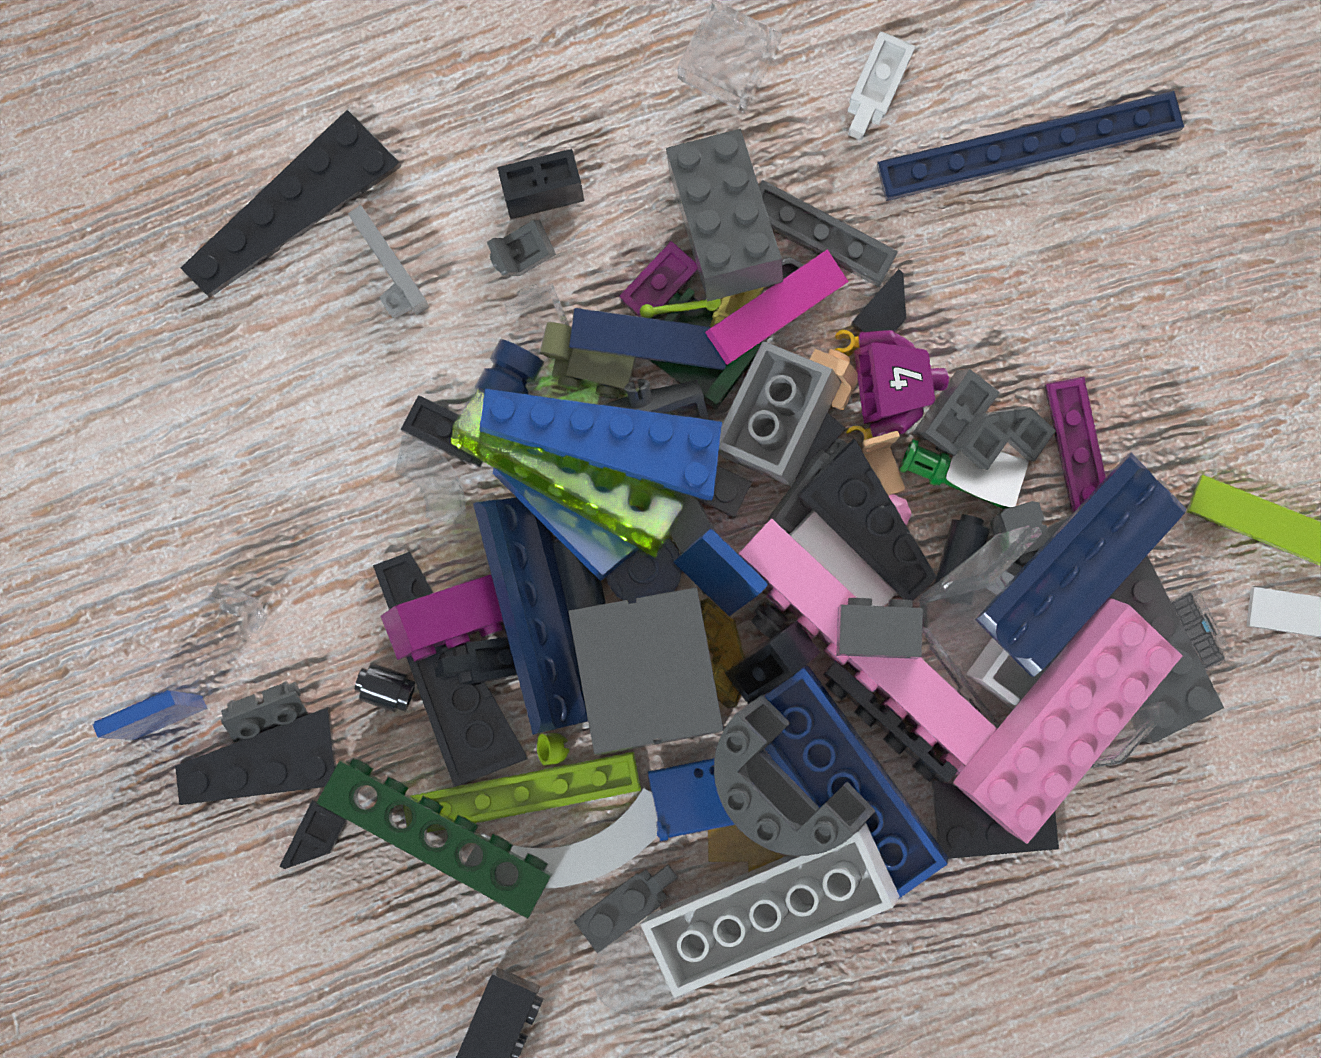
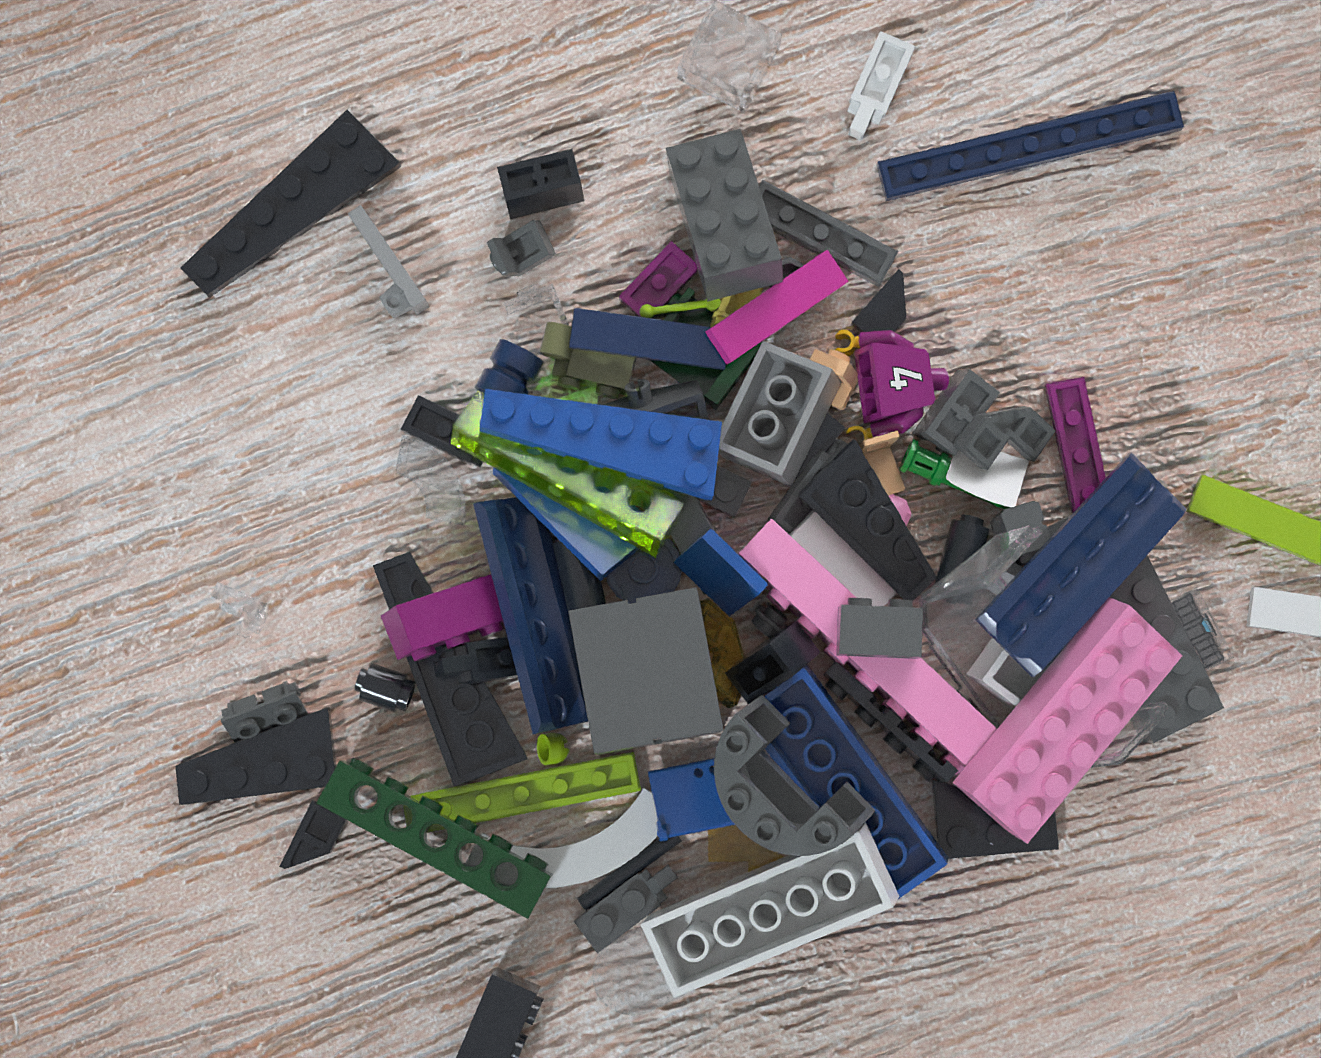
(149, 715): blue tile -> none
(626, 871): none -> black bar

